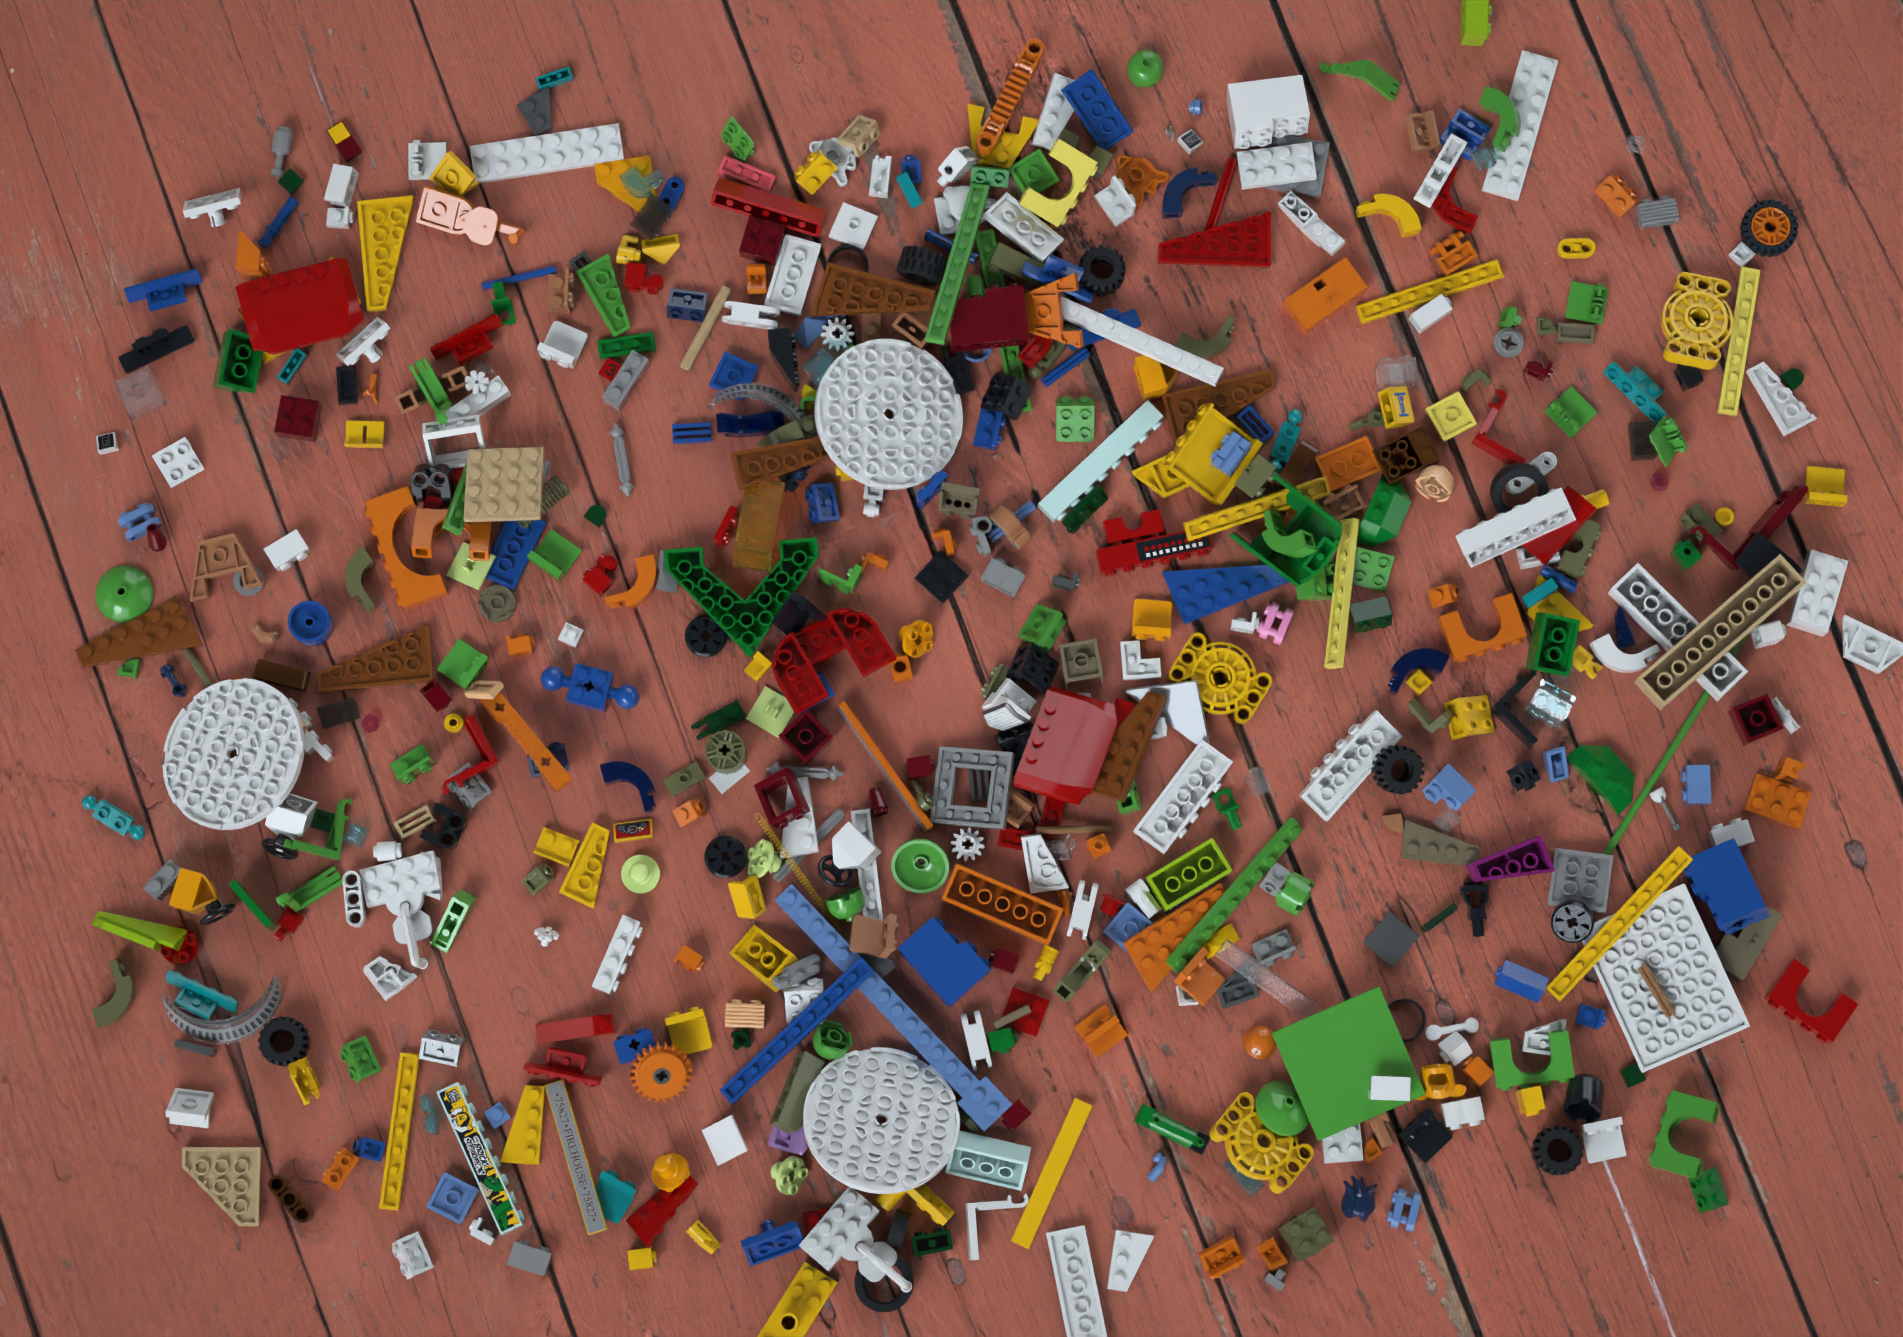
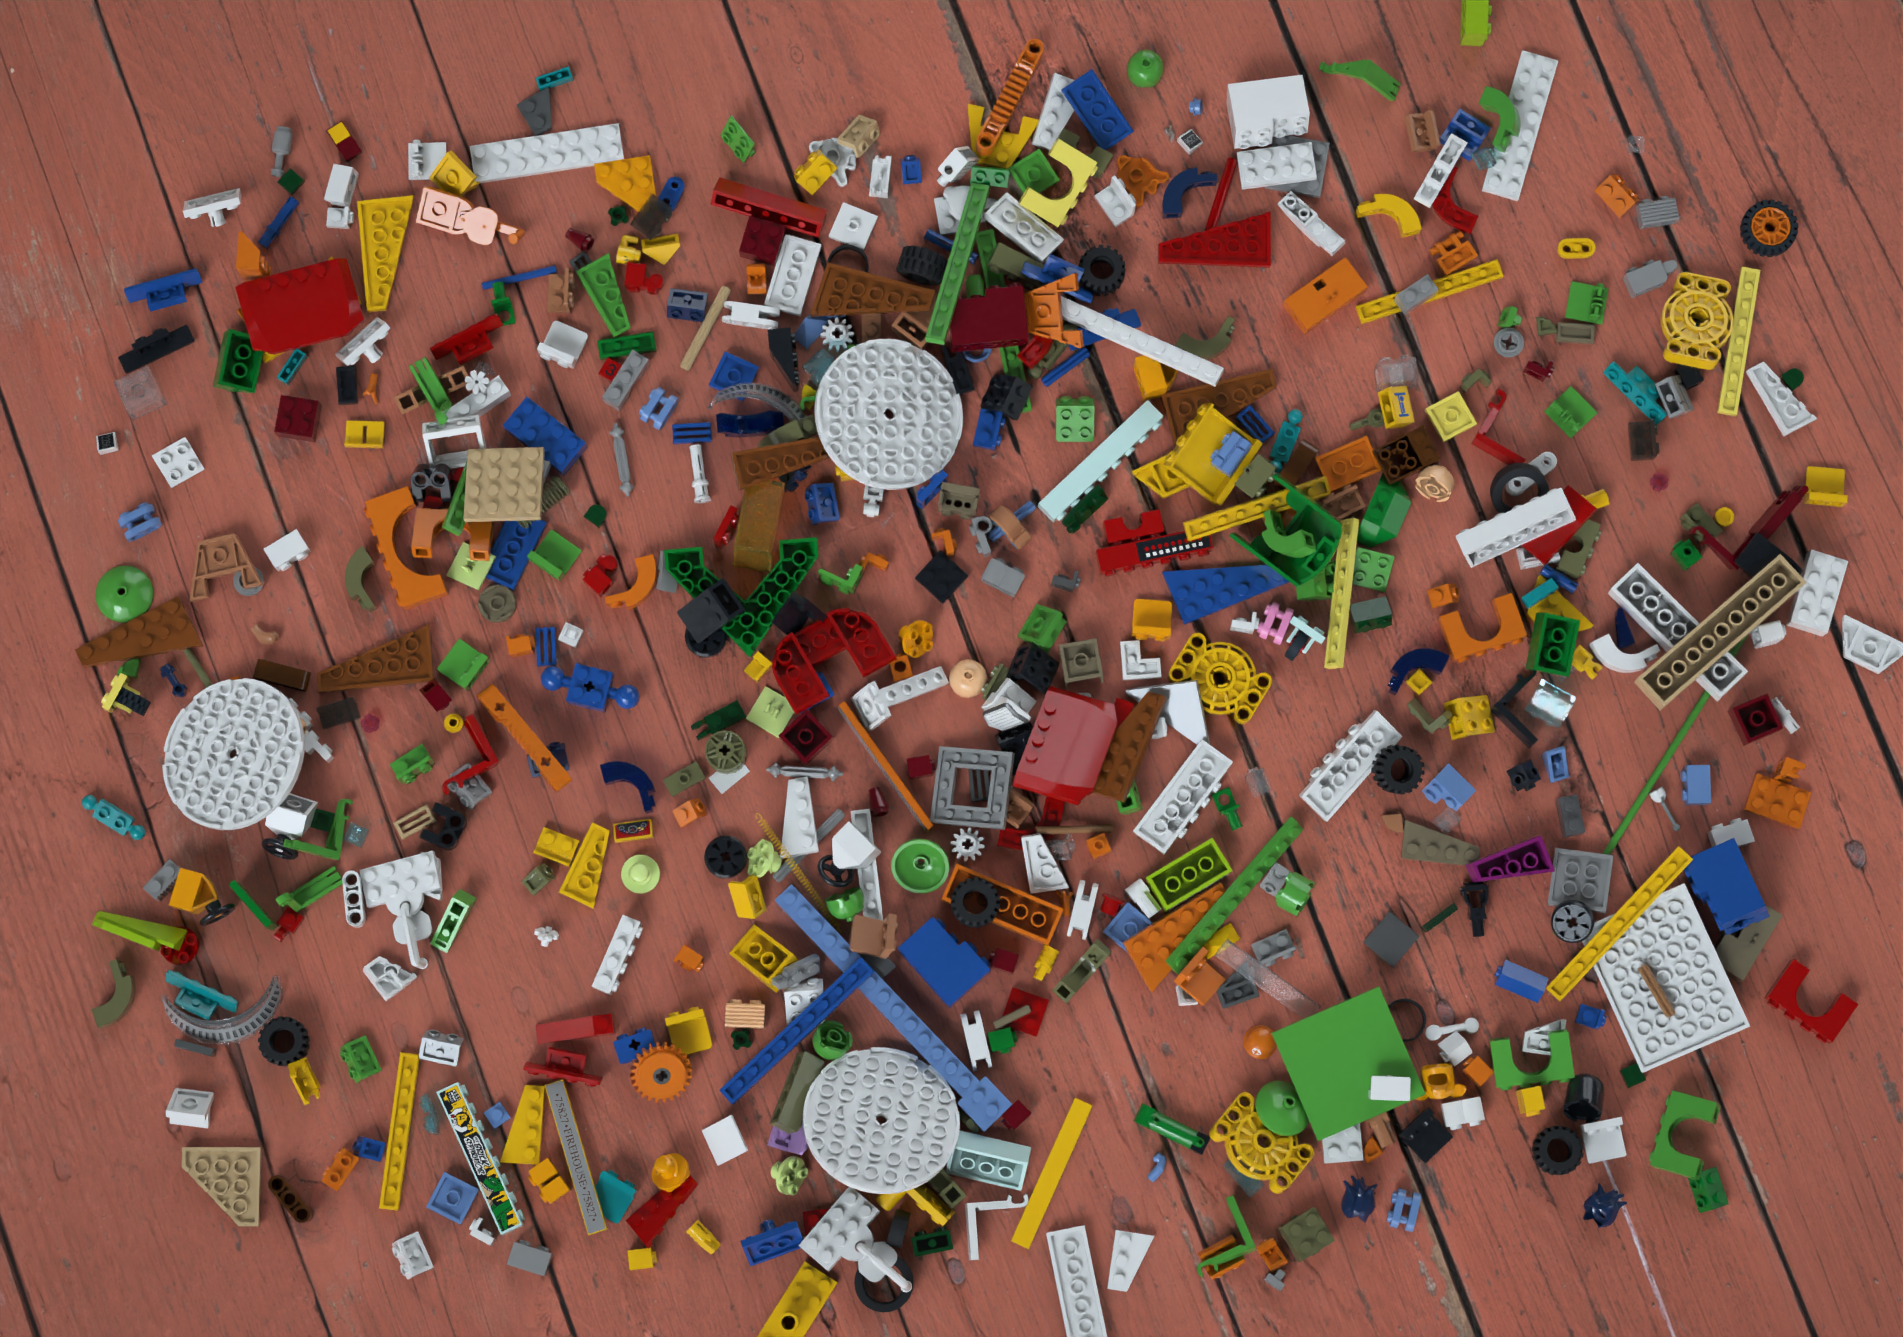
(124, 697): none -> plate
(156, 539): dark red cone -> none
(299, 623): blue wheel -> none
(387, 851): white brick -> none
(484, 689): light nougat tile -> none
(538, 428): none -> blue brick
(542, 1173): none -> light orange piece
(545, 630): none -> blue tile
(580, 239): none -> dark red cone
(613, 212): none -> dark green plate
(639, 186): clear light blue brick -> none
(648, 411): none -> medium blue brick
(700, 483): none -> white pin
(711, 611): none -> black slope
(746, 174): coral tile -> none
(772, 783): dark red window -> none
(873, 702): none -> white bracket
(908, 189): teal piece -> none
(925, 801): olive plate -> none
(947, 1189): none -> olive arch
(967, 678): none -> light nougat cylinder
(975, 885): none -> black tyre
(1101, 1031): orange bracket -> none
(1237, 1251): none -> bright green hinge
(1298, 643): none -> plate
(1416, 294): none -> light grey brick
(1431, 313): white brick -> none
(1570, 816): none -> flat silver brick
(1603, 1207): none -> dark blue hair
(1605, 774): green wedge -> none
(1648, 277): none -> light grey hinge
(1667, 440): bright green hinge -> none
(1674, 396): none -> light grey brick
(1741, 254): white tile -> none

